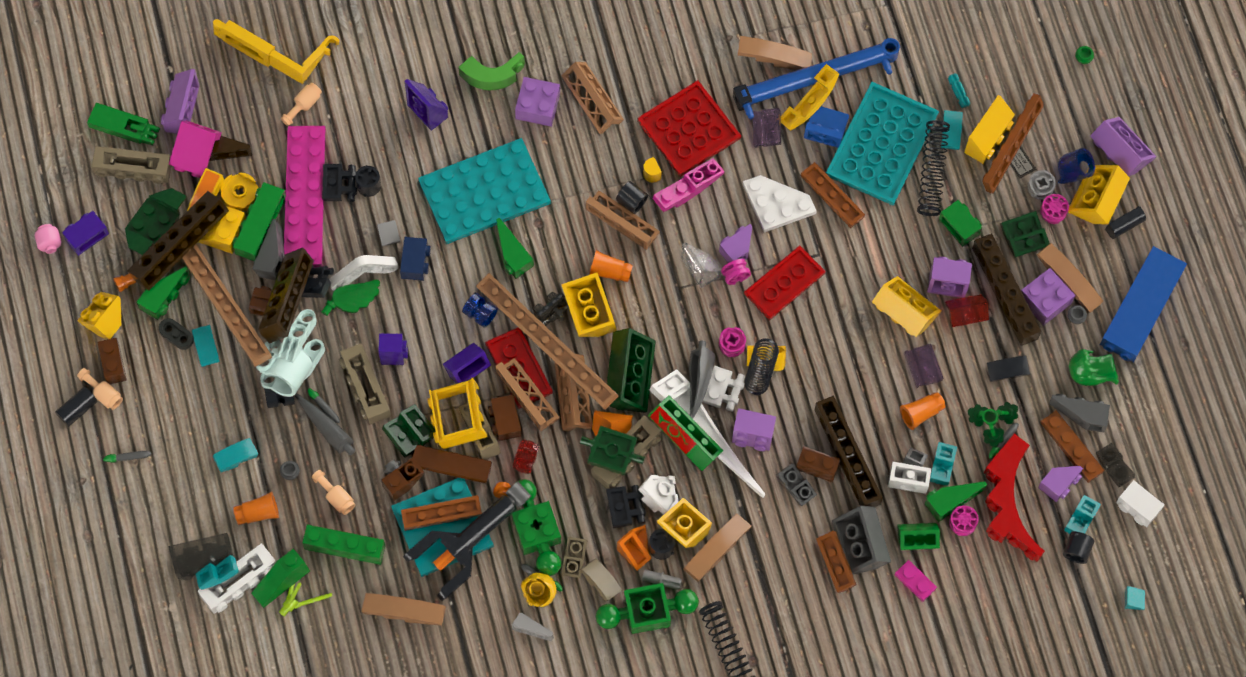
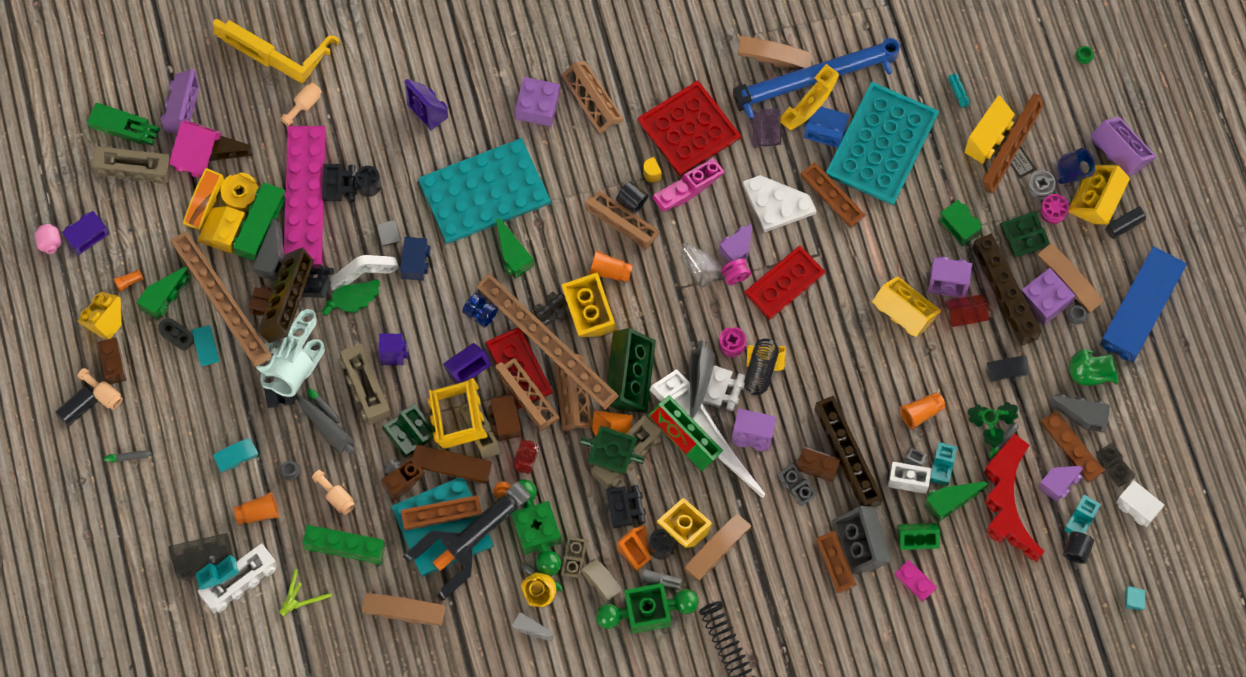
(153, 219): dark green piece -> none
(178, 240): dark brown brick -> none
(280, 577): green slope -> none
(491, 78): bright green arch -> none
(659, 493): white plate -> none
(923, 365): clear purple plate -> none
(937, 129): black piece -> none
(954, 119): teal slope -> none
(963, 521): dark pink wheel -> none

